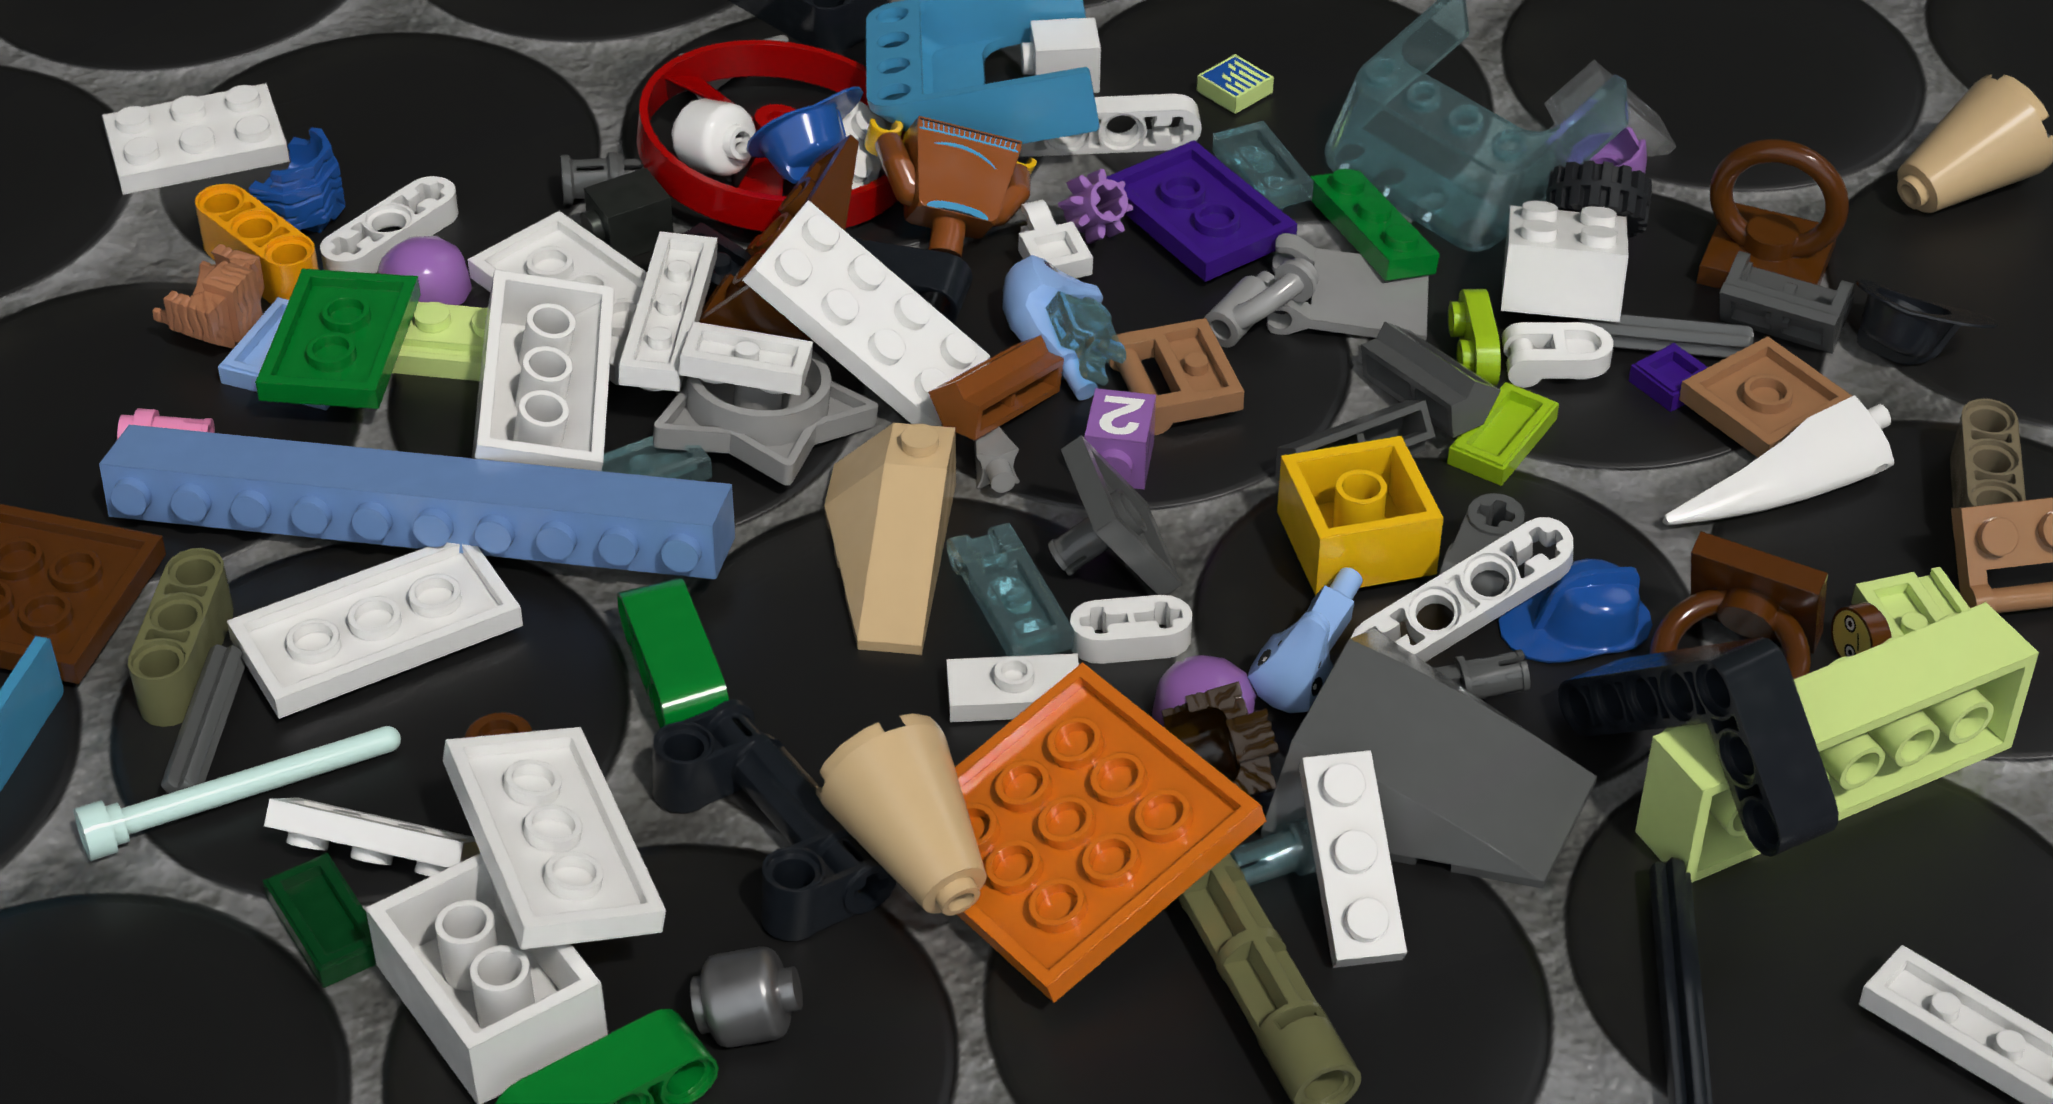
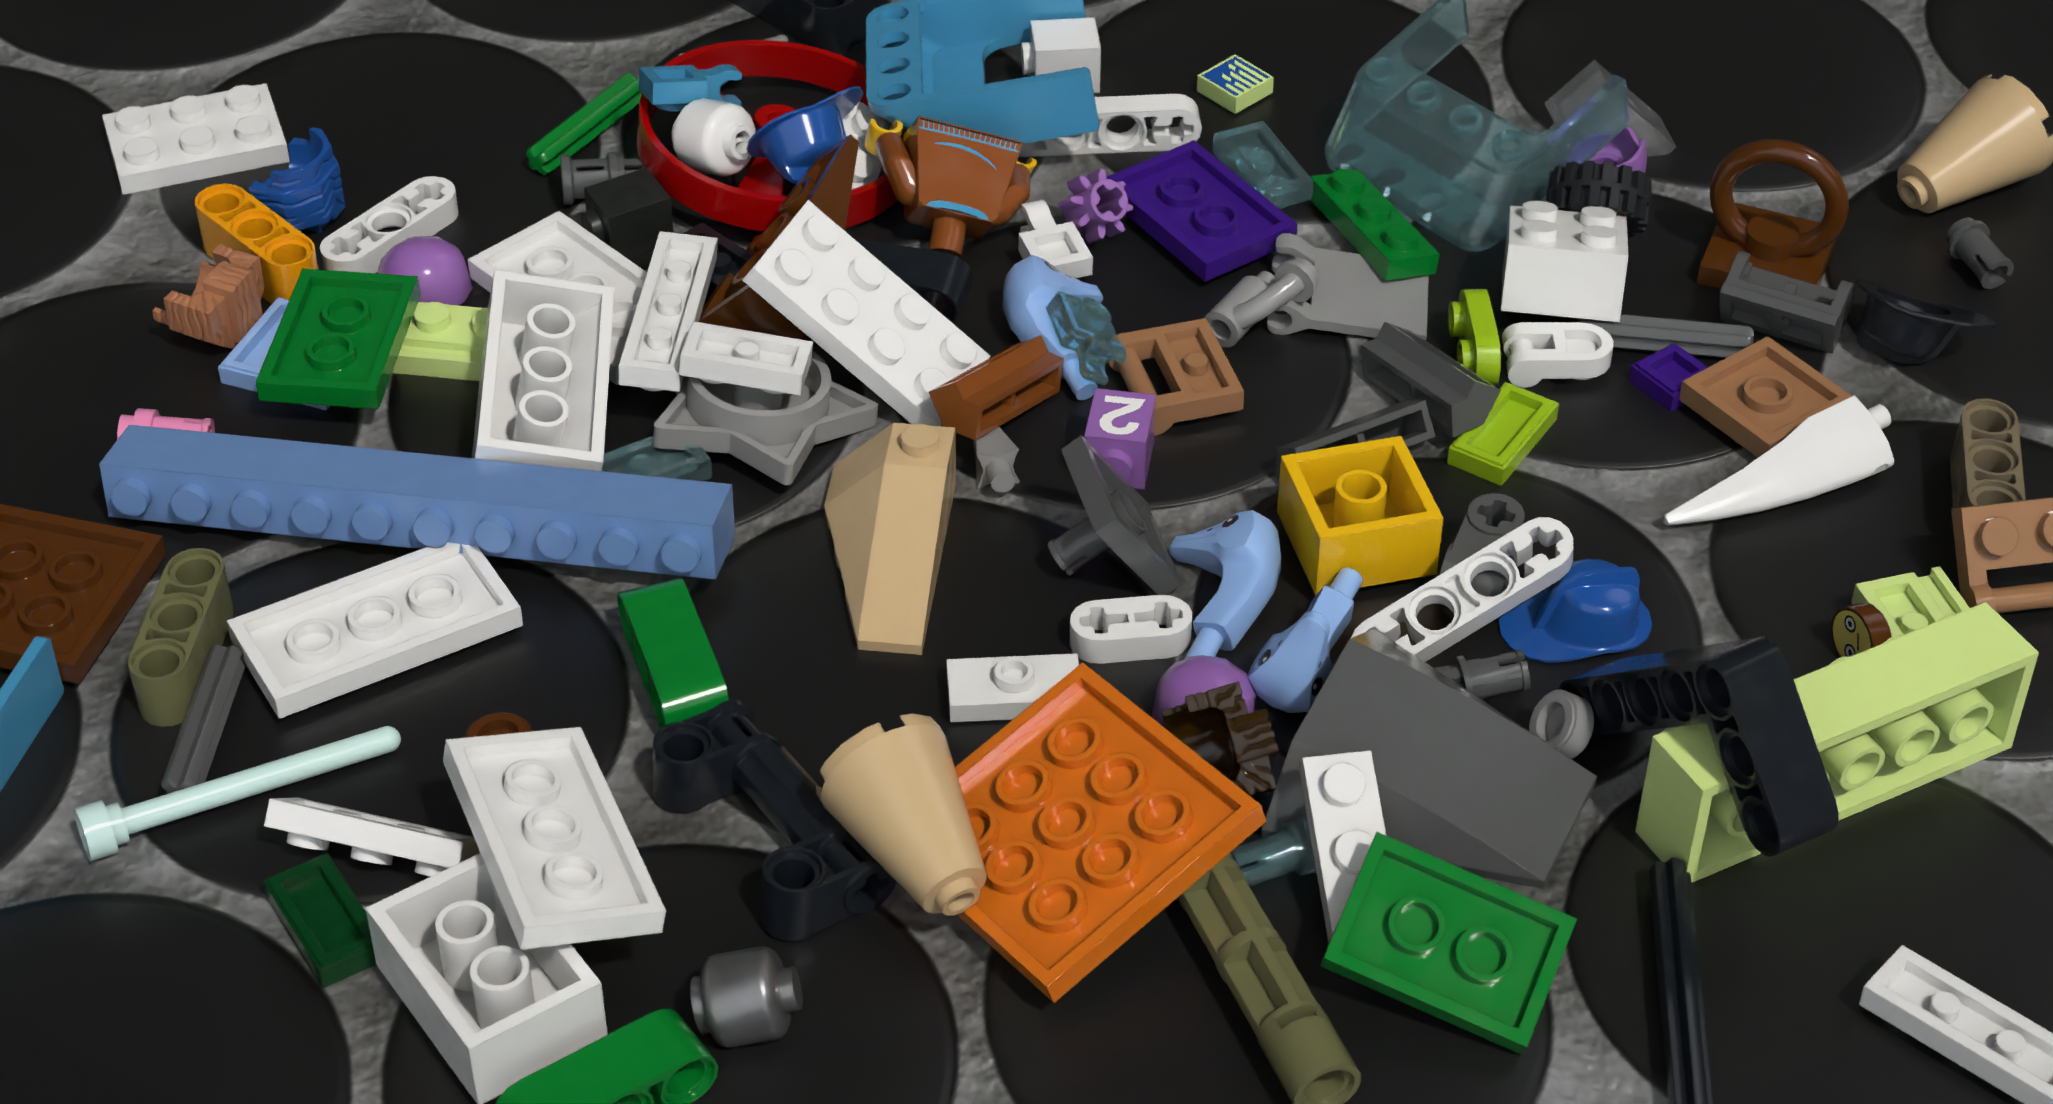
(585, 124): none -> green axle
(677, 86): none -> dark azure plate
(1011, 592): clear light blue plate -> none
(1248, 560): none -> light blue animal
(1449, 943): none -> green plate
(1563, 722): none -> light grey tile
(1751, 596): reddish brown tile -> none
(1970, 241): none -> dark grey pin

